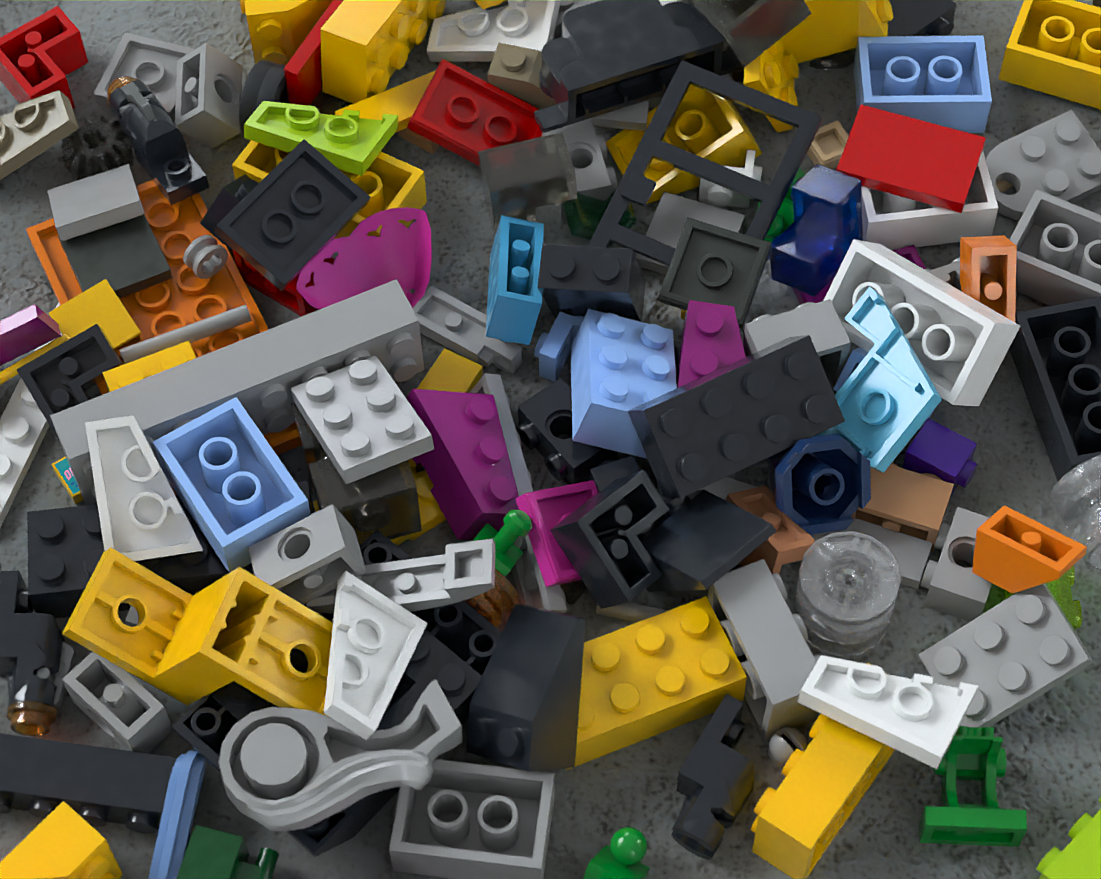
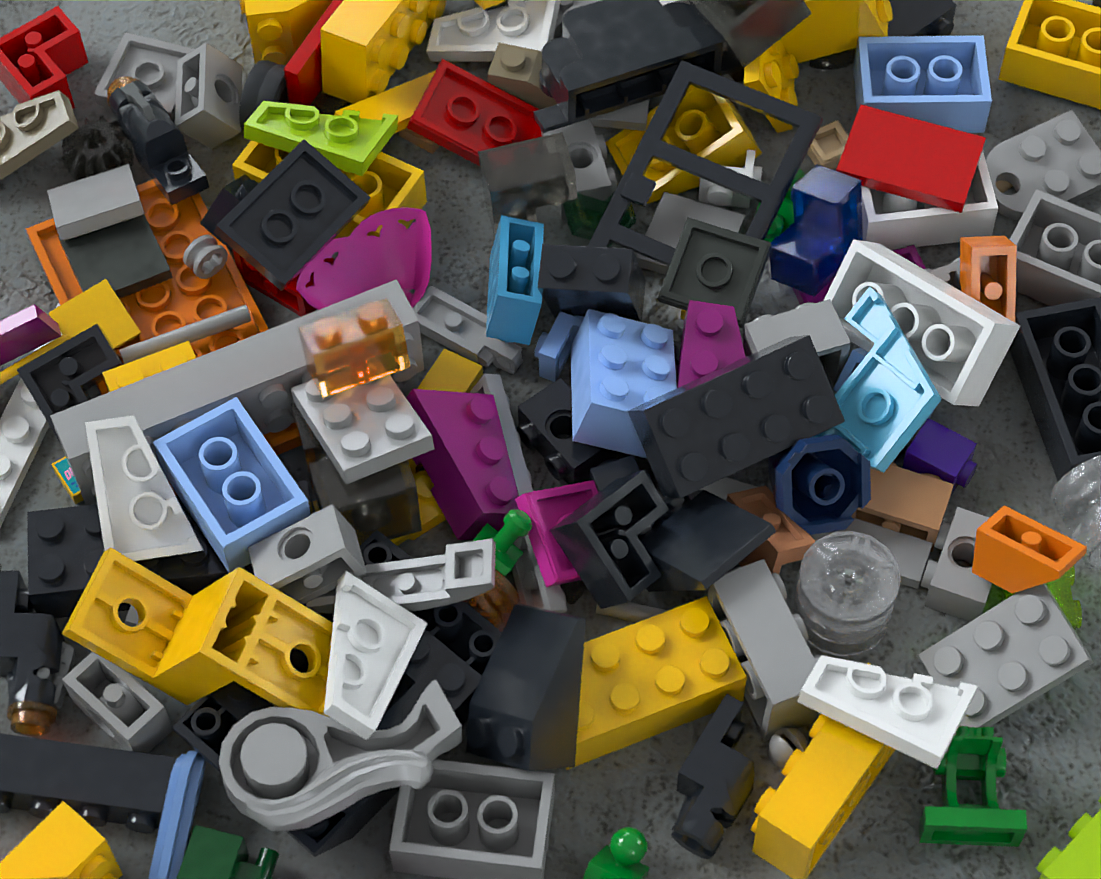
(354, 347): none -> clear orange brick

